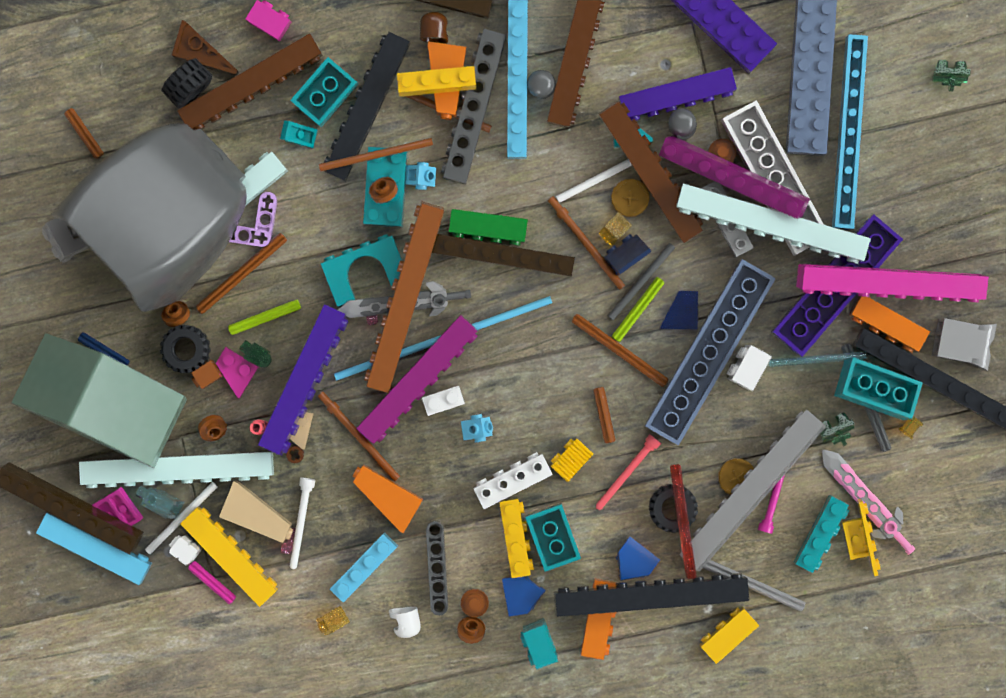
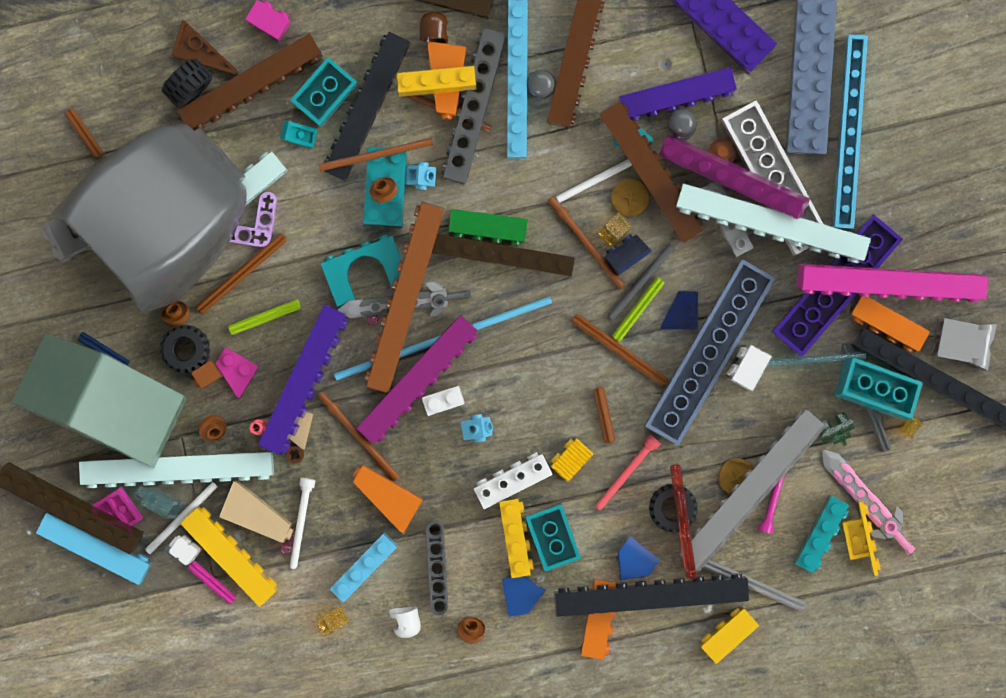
(256, 354): clear green hips -> none
(474, 602): dark orange plate -> none
(540, 644): teal brick -> none
(951, 76): clear green hips -> none

